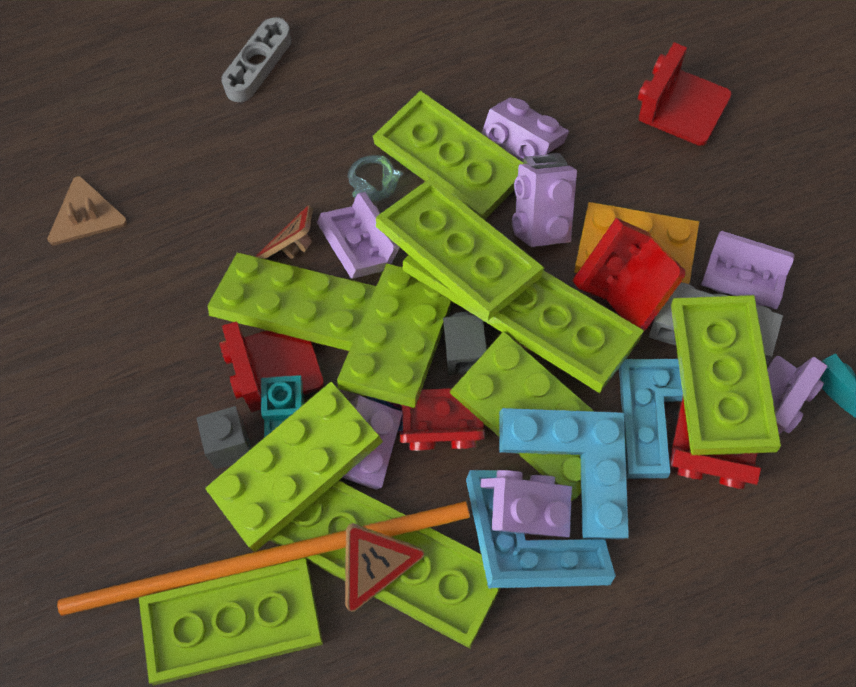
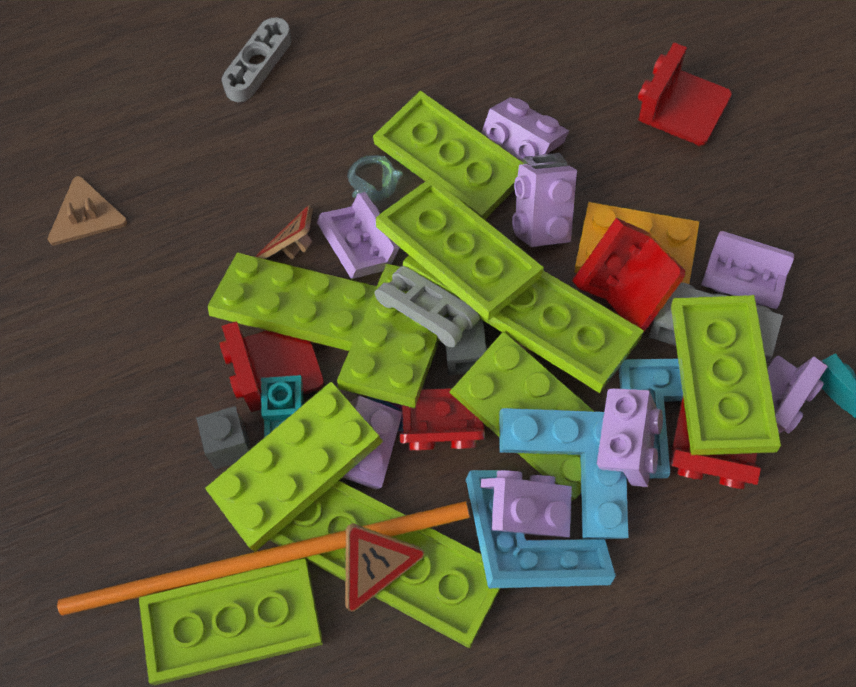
(427, 305): none -> light grey plate
(629, 435): none -> lavender bracket

